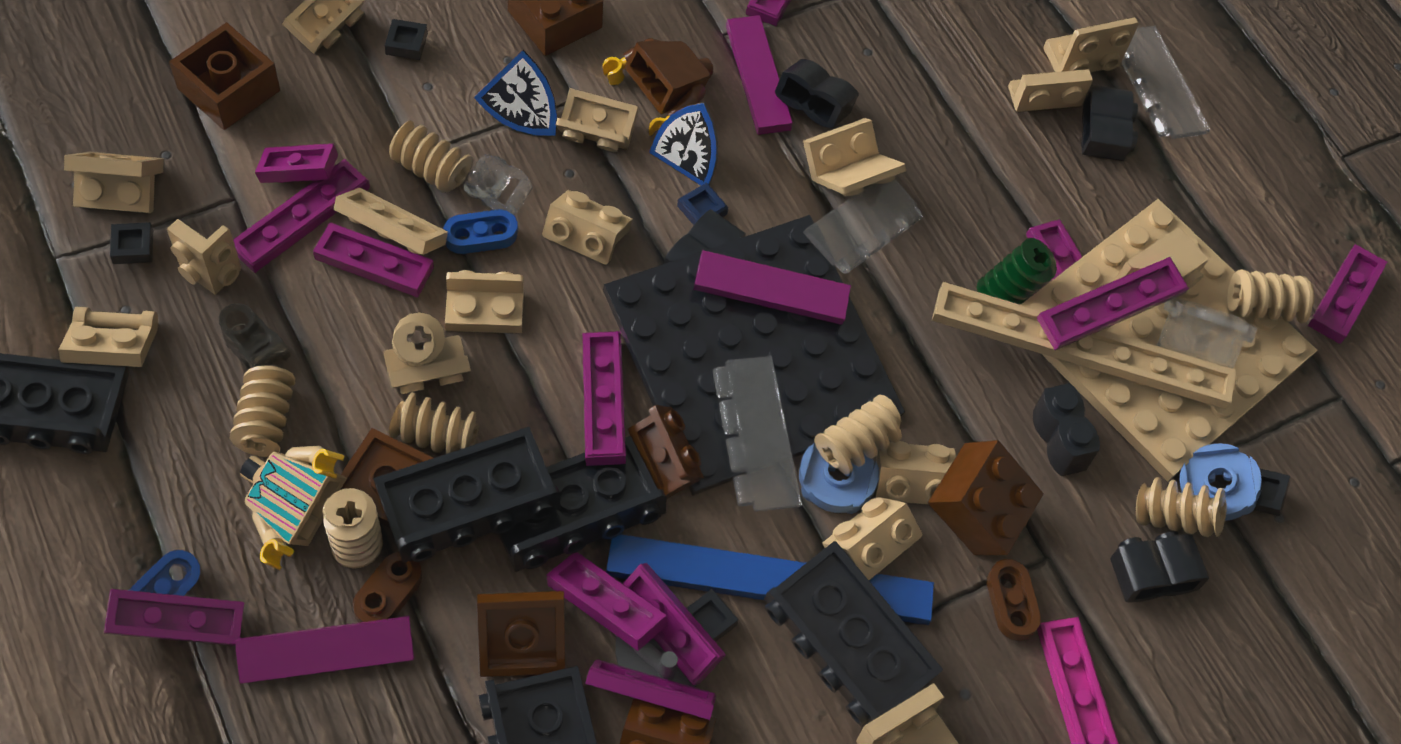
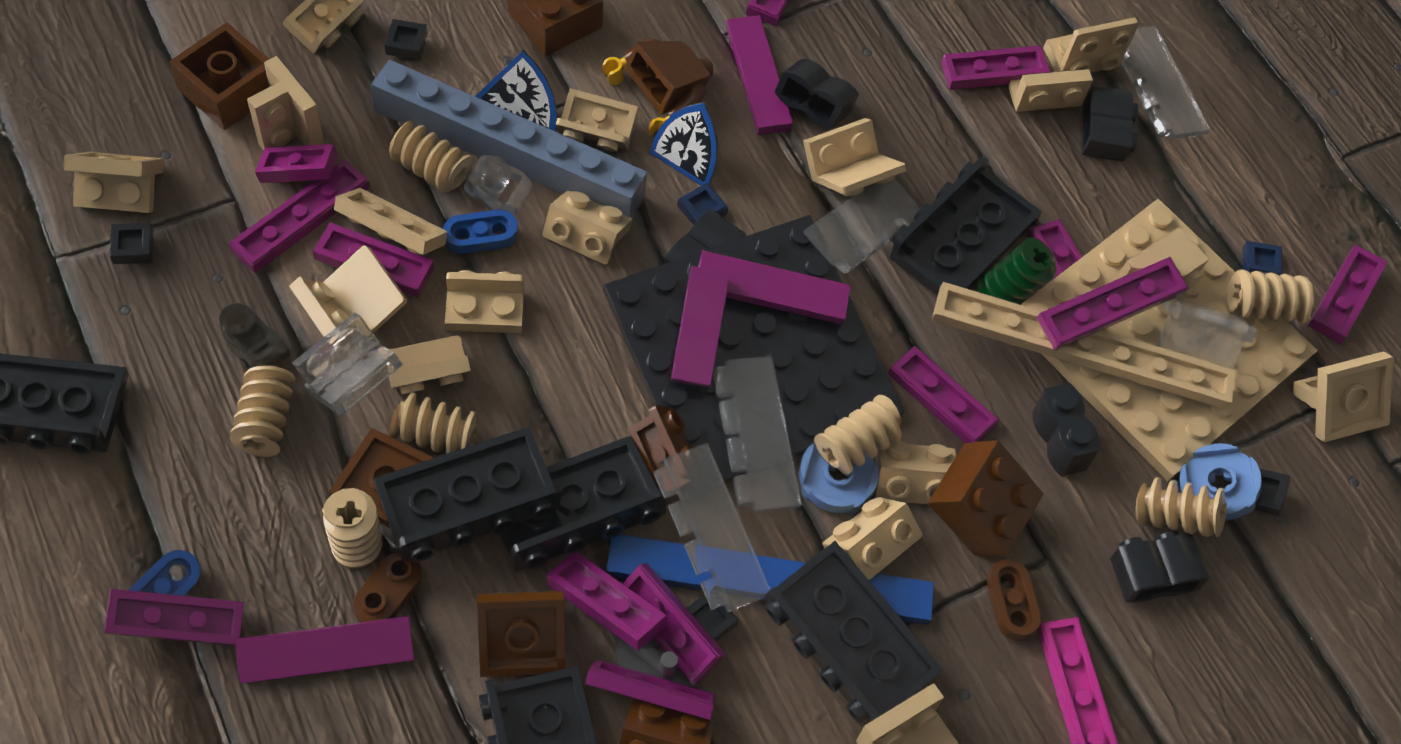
(108, 346): tan plate -> none
(202, 260): tan bracket -> none
(284, 110): none -> tan bracket
(290, 497): torso -> none
(346, 365): none -> clear bracket
(355, 287): none -> tan bracket
(429, 328): tan piece -> none
(490, 130): none -> sand blue brick
(603, 399): magenta tile -> none
(700, 327): none -> magenta tile
(719, 533): none -> clear windscreen
(943, 396): none -> magenta tile
(963, 229): none -> black bracket
(992, 66): none -> magenta plate
(1262, 258): none -> dark blue tile
(1349, 396): none -> tan bracket

